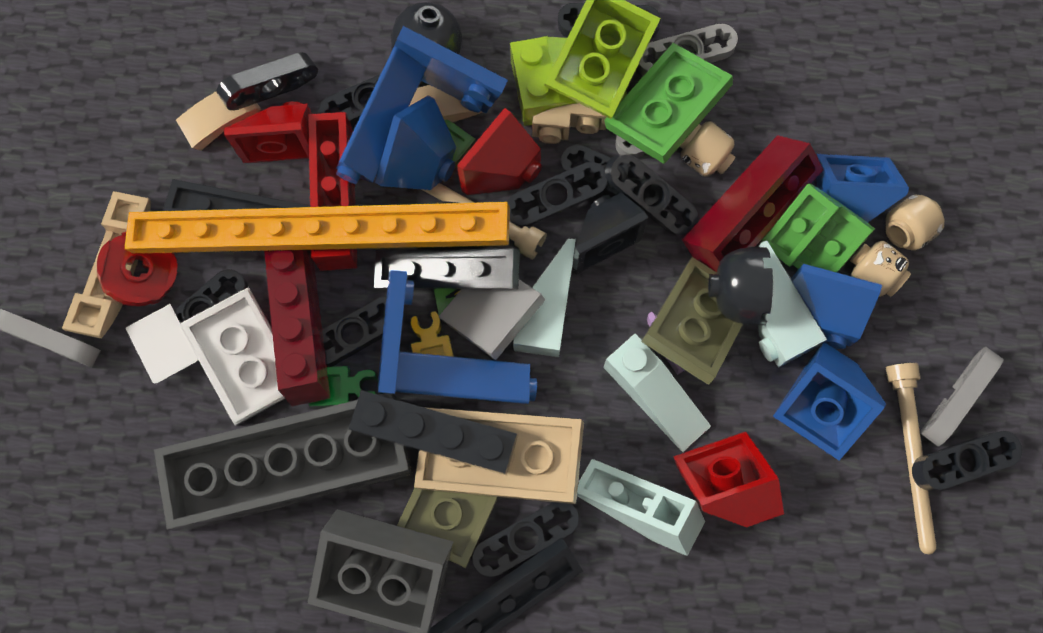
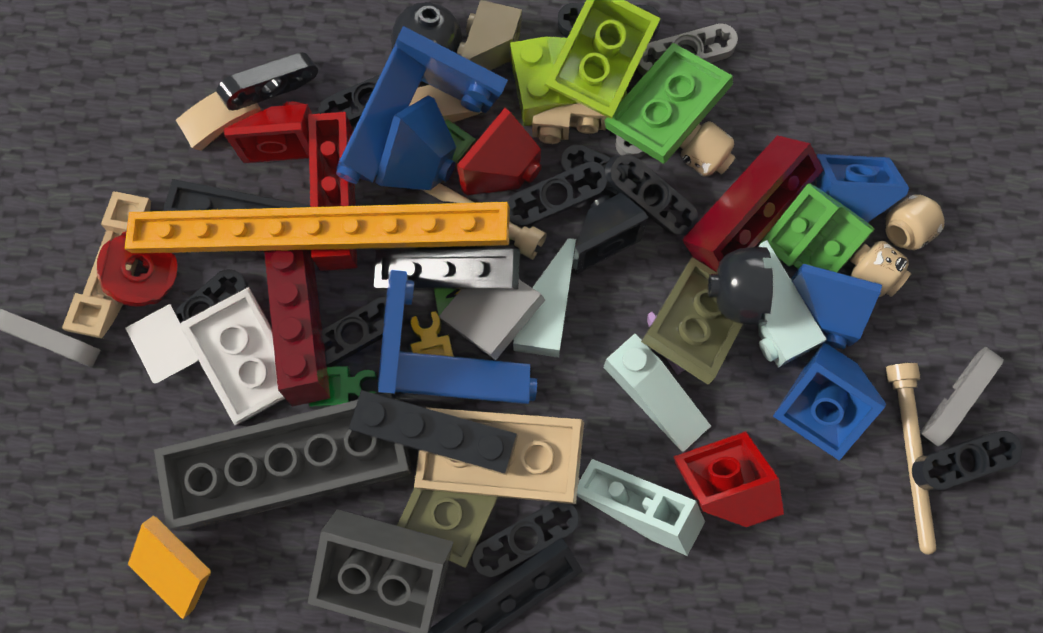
(168, 566): none -> light orange tile
(490, 34): none -> dark tan slope

